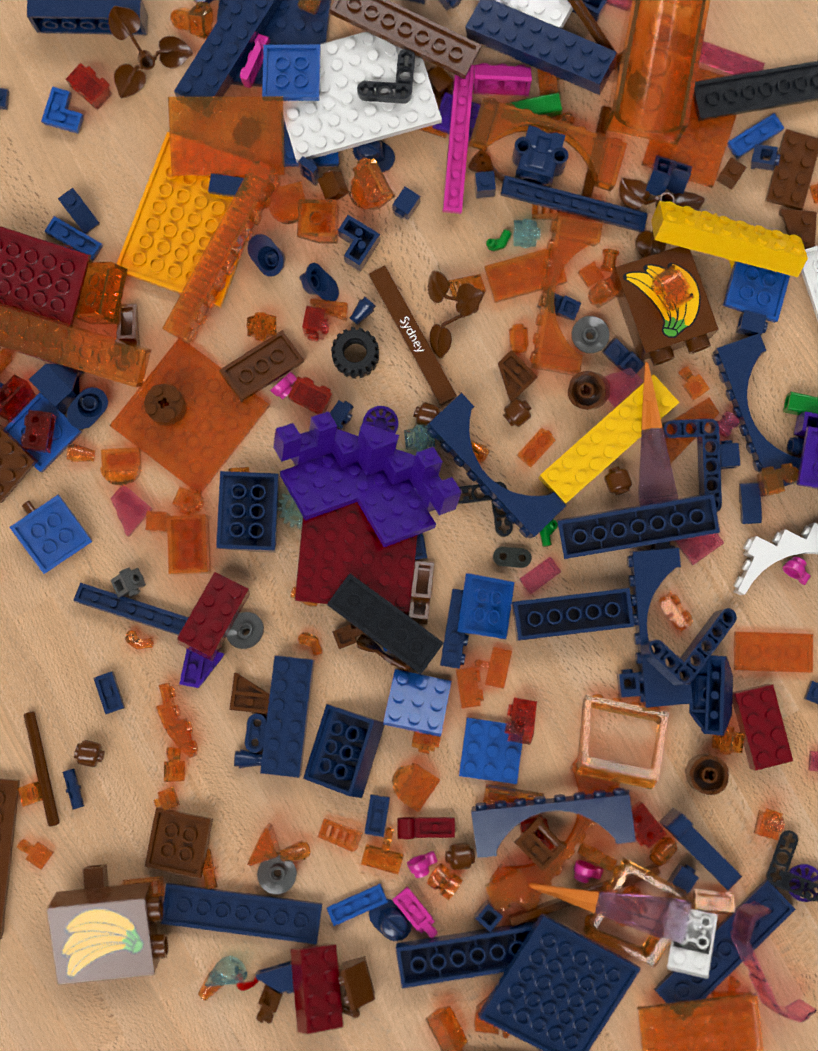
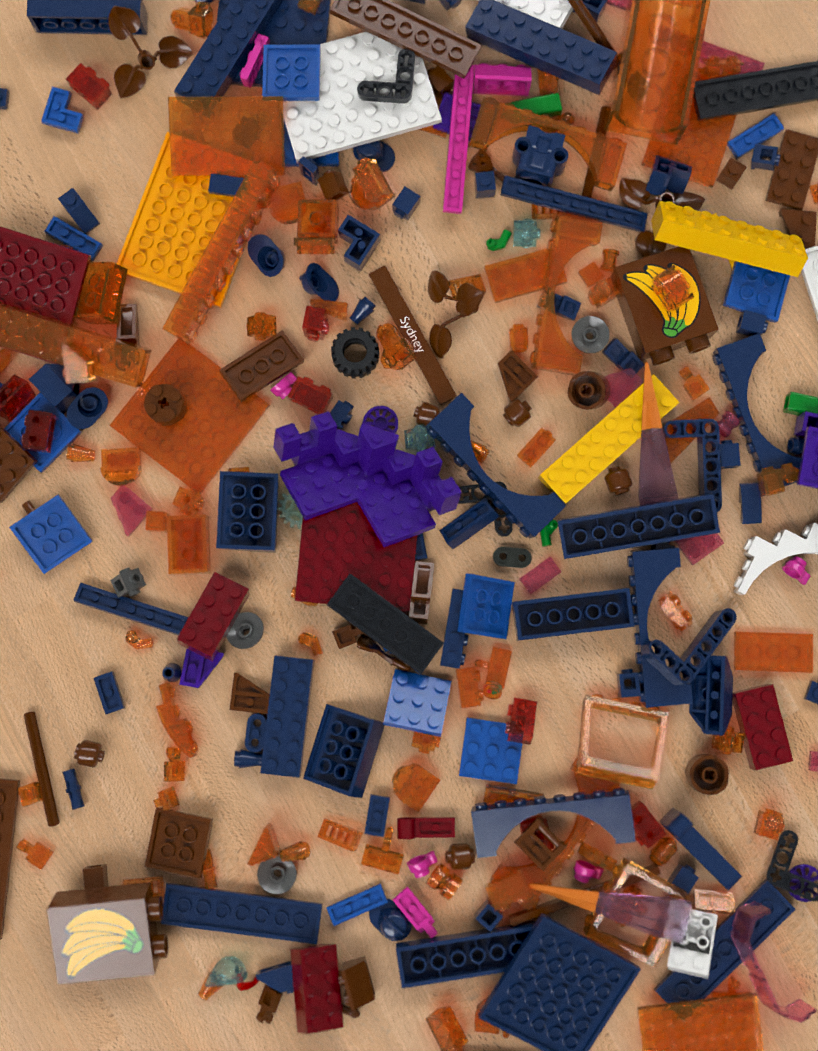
(77, 365): none -> clear orange slope
(176, 672): none -> dark blue cone
(315, 246): none -> clear orange slope
(395, 348): none -> clear orange piece
(469, 523): none -> dark blue slope
(492, 690): none -> clear orange tile
(729, 65): none -> clear orange hinge

